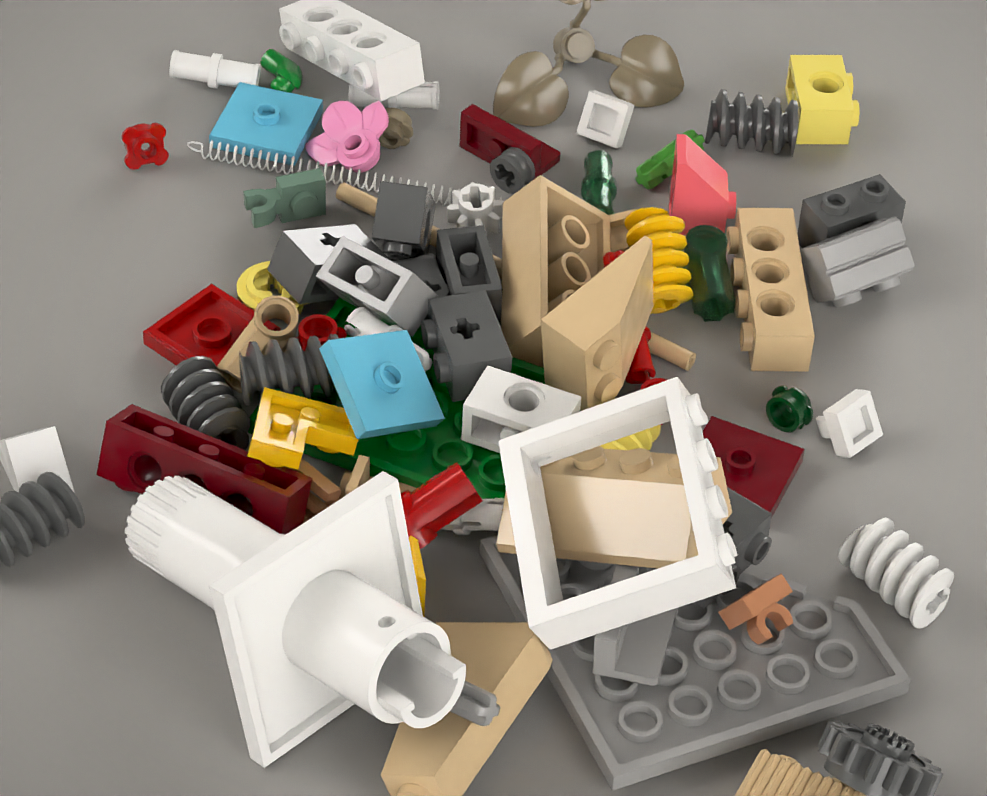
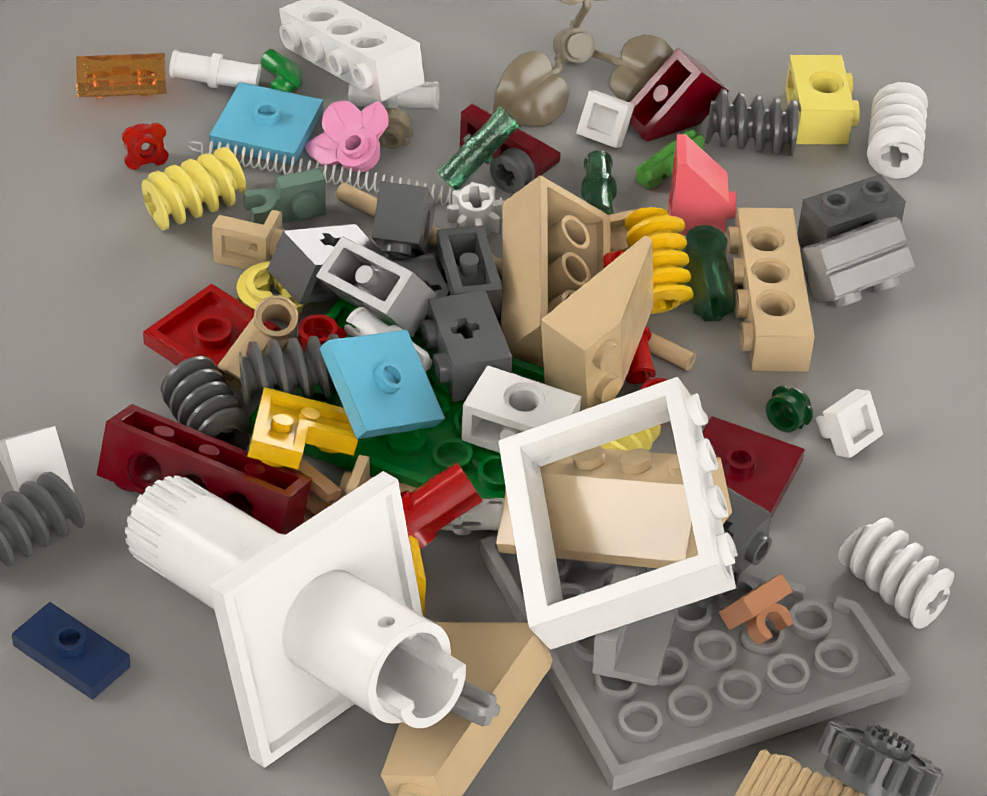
(71, 650): none -> dark blue plate
(121, 75): none -> clear orange plate
(192, 185): none -> light yellow piece
(244, 242): none -> tan bracket
(478, 148): none -> clear green pin
(674, 97): none -> dark red slope
(897, 130): none -> white piece

